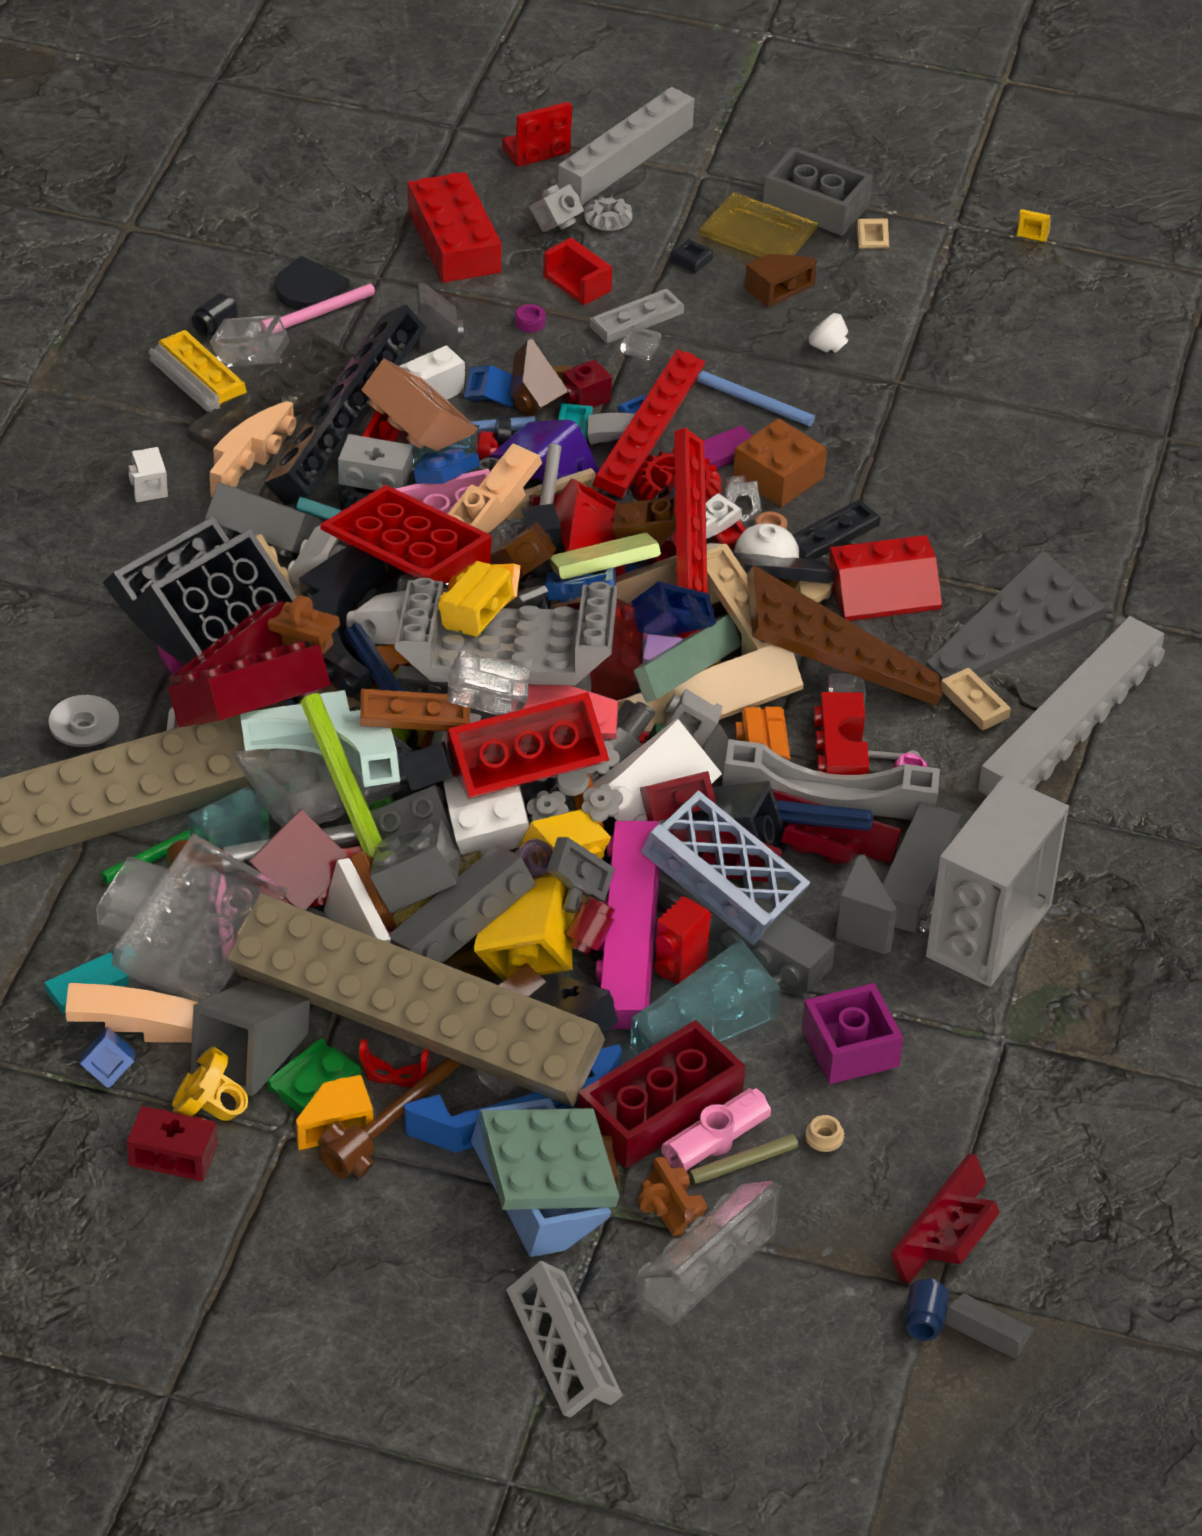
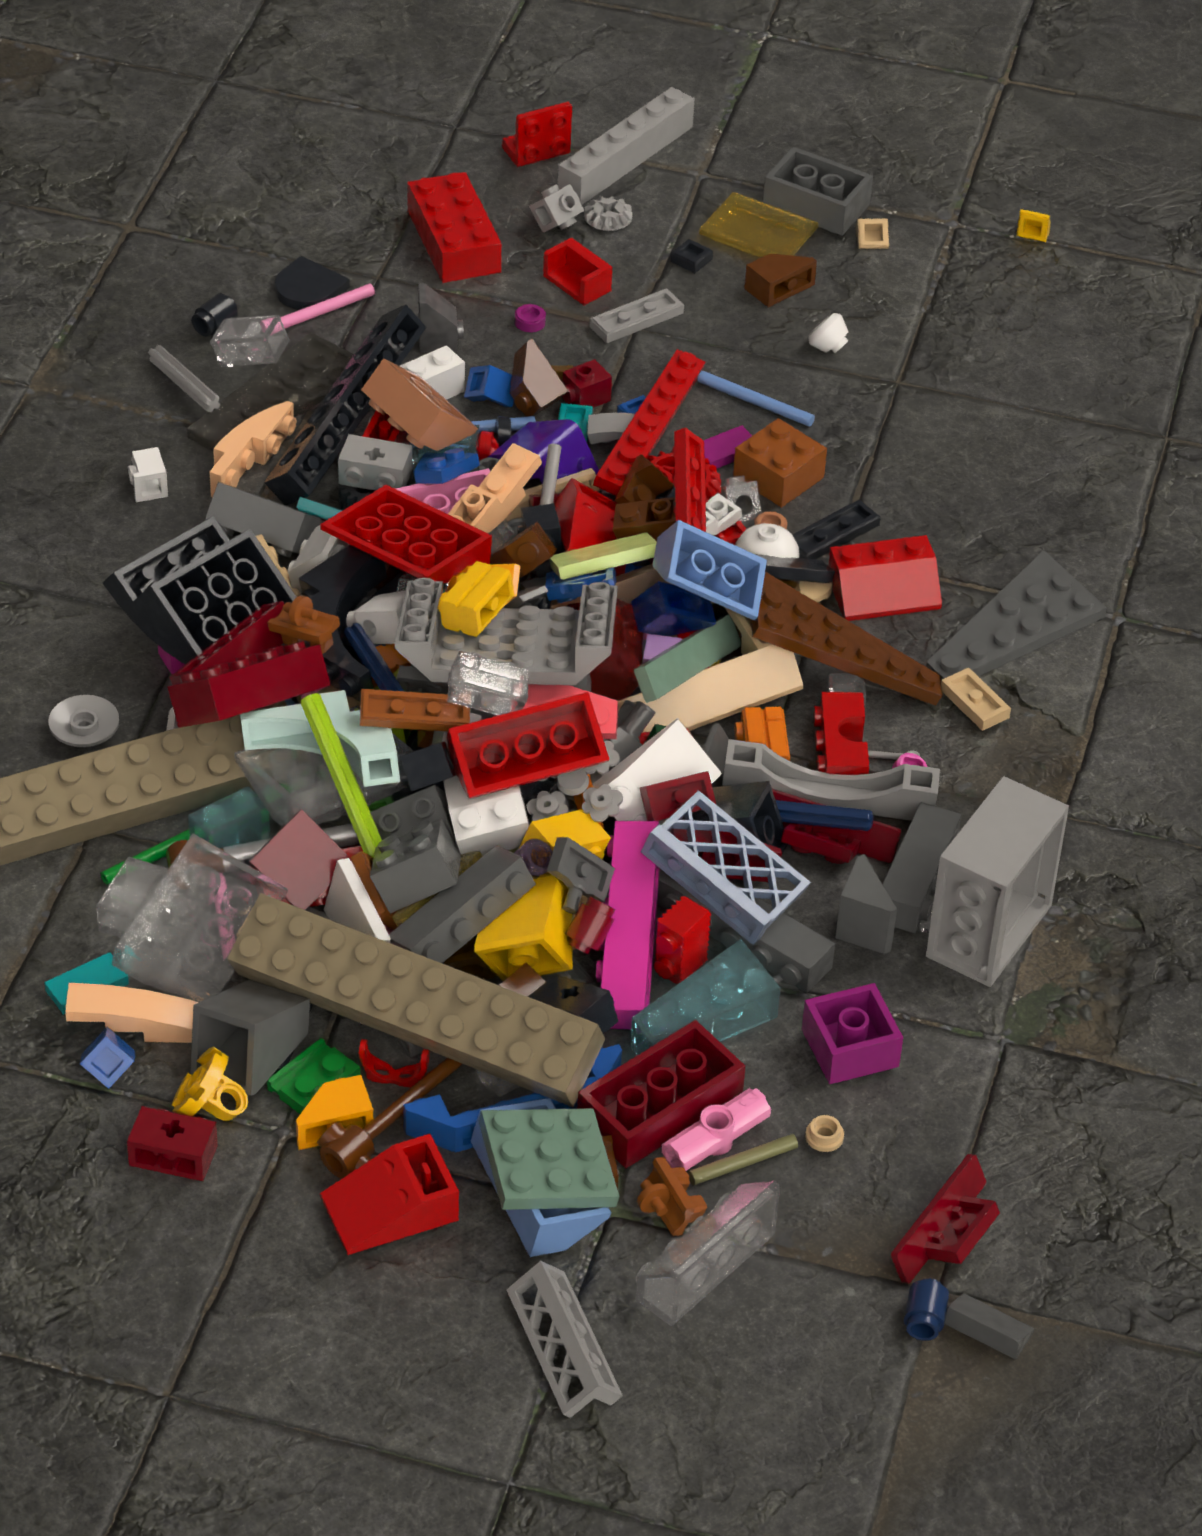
(204, 365): yellow tile -> none
(393, 1196): none -> red slope
(641, 342): clear tile -> none
(642, 482): none -> reddish brown slope
(694, 713): light grey brick -> none
(711, 568): none -> medium blue slope
(1075, 707): light grey brick -> none

